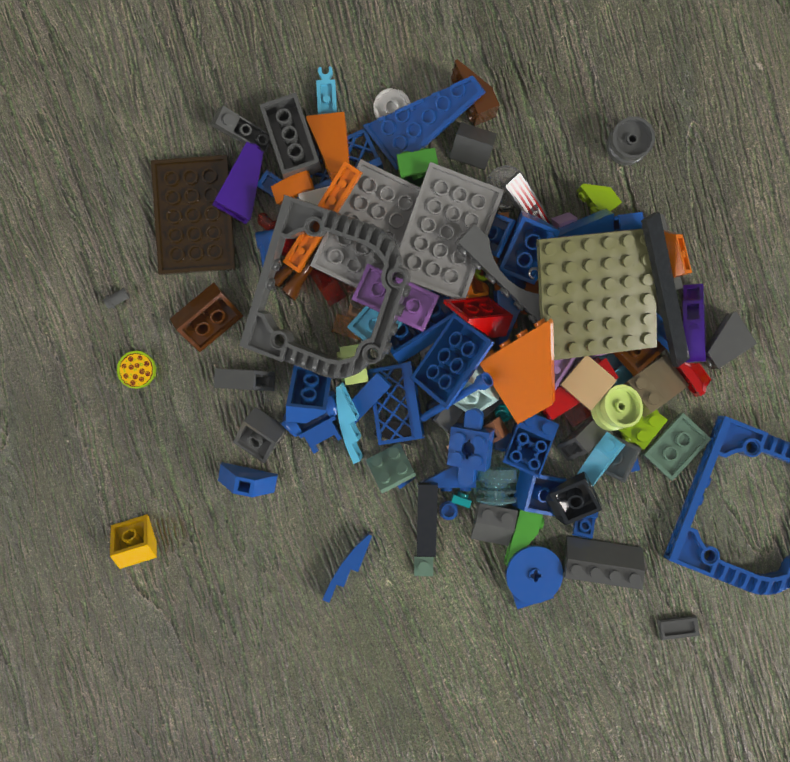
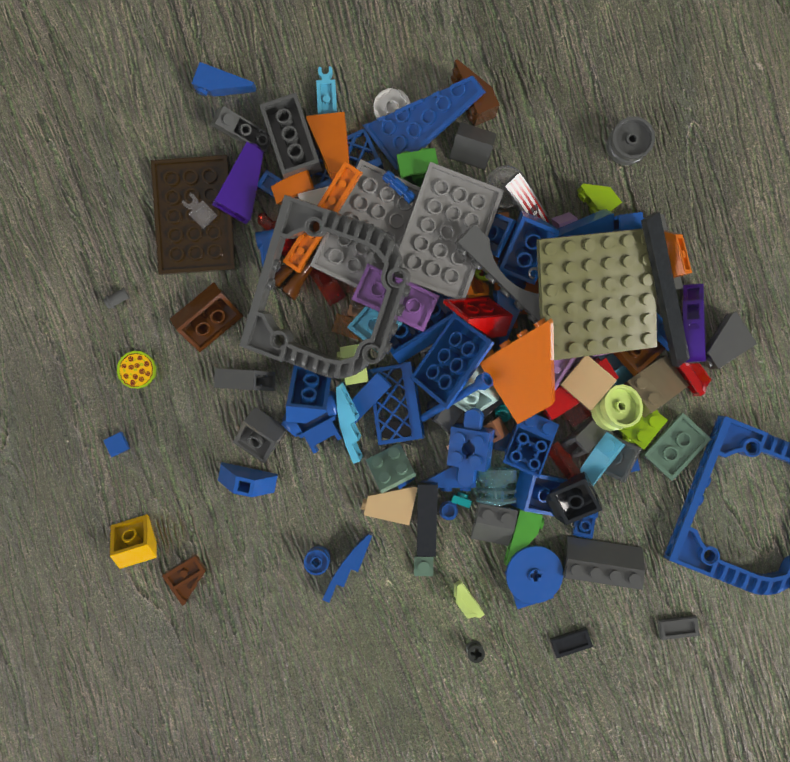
(116, 444): none -> blue tile
(184, 577): none -> reddish brown wing
(200, 212): none -> clear plate
(219, 83): none -> blue slope
(317, 560): none -> blue wheel
(392, 505): none -> tan slope
(399, 187): none -> blue axle
(466, 601): none -> yellowish green slope
(479, 654): none -> pearl dark grey bush
(563, 460): none -> clear red plate
(571, 642): none -> black tile

